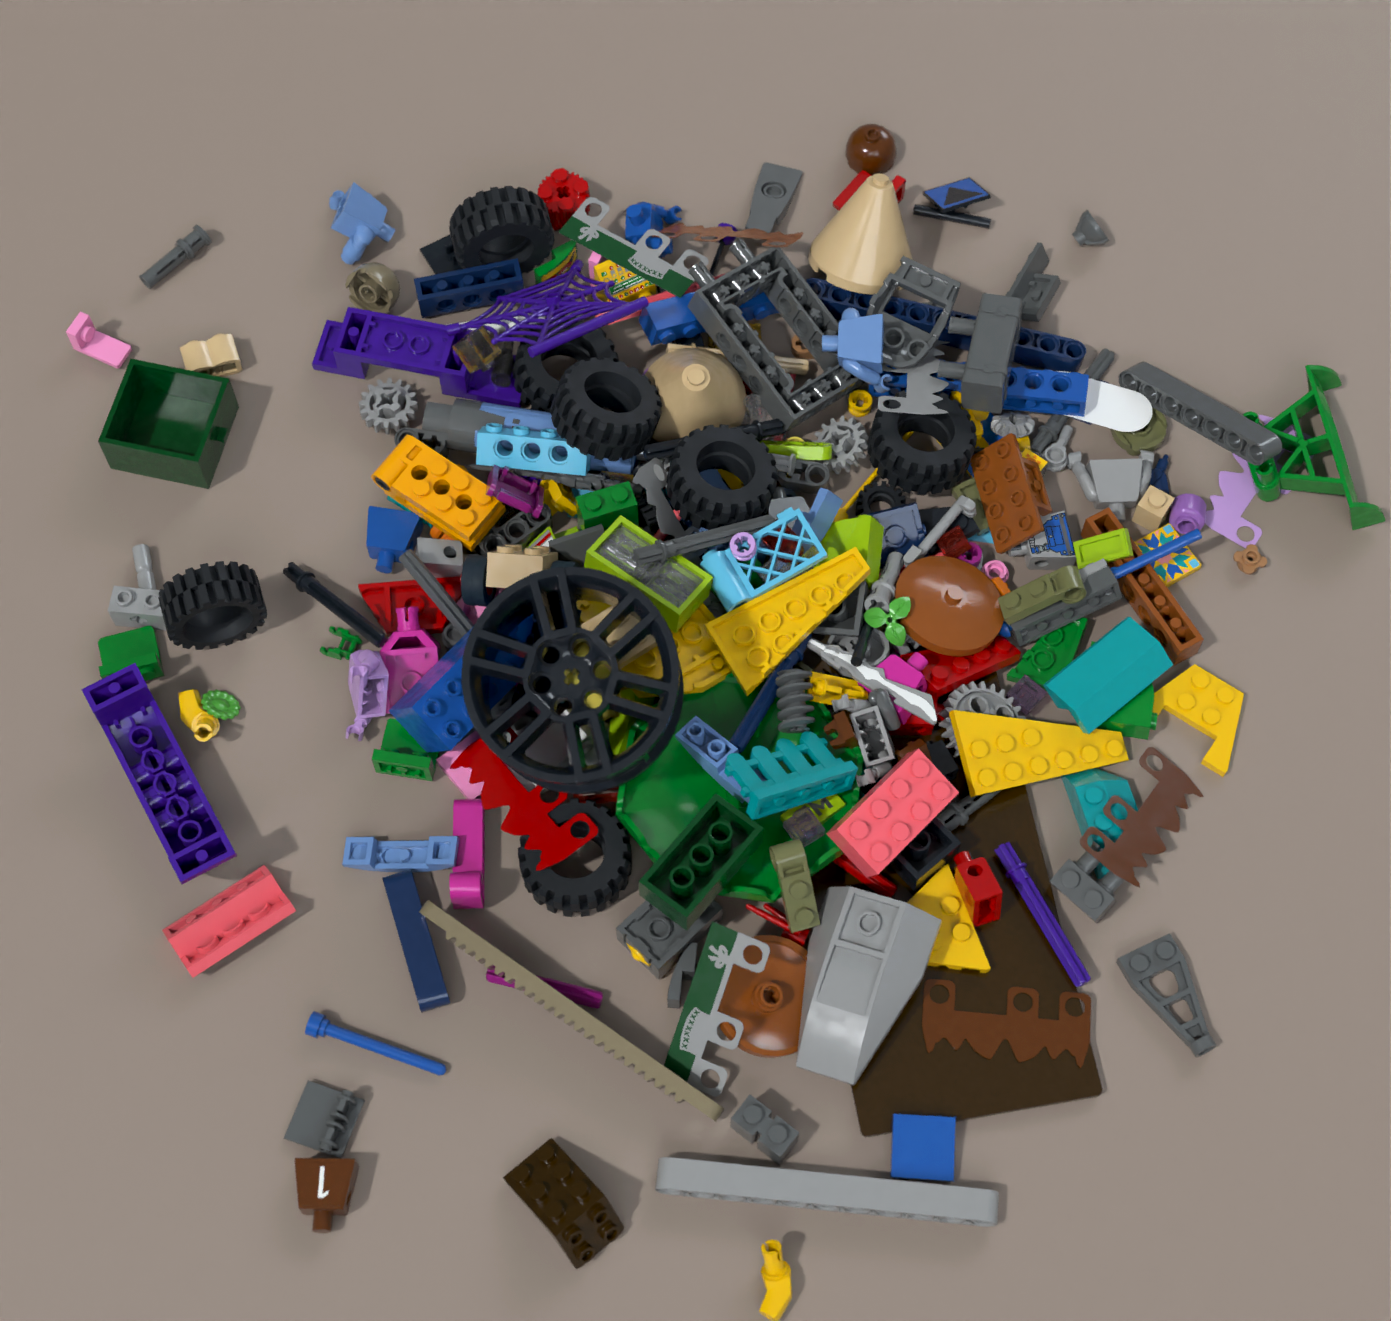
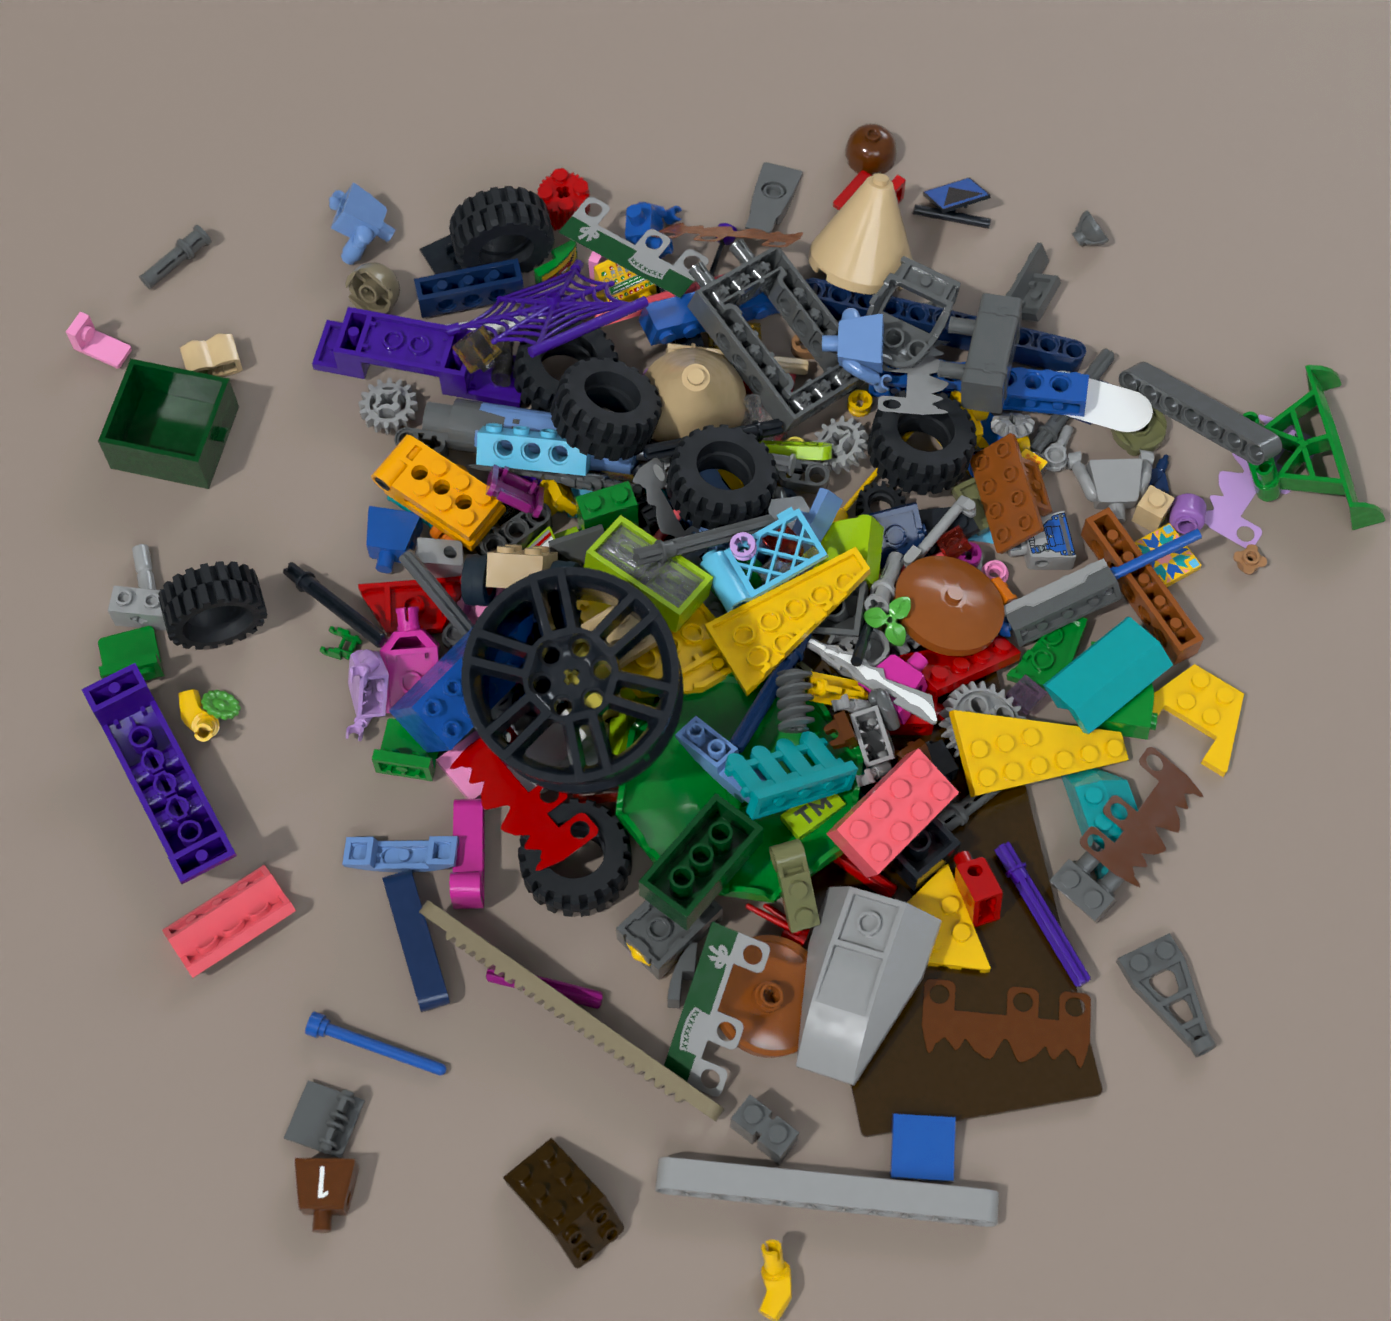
(804, 826): tile -> none
(1042, 592): olive plate -> none
(1109, 545): lime tile -> none

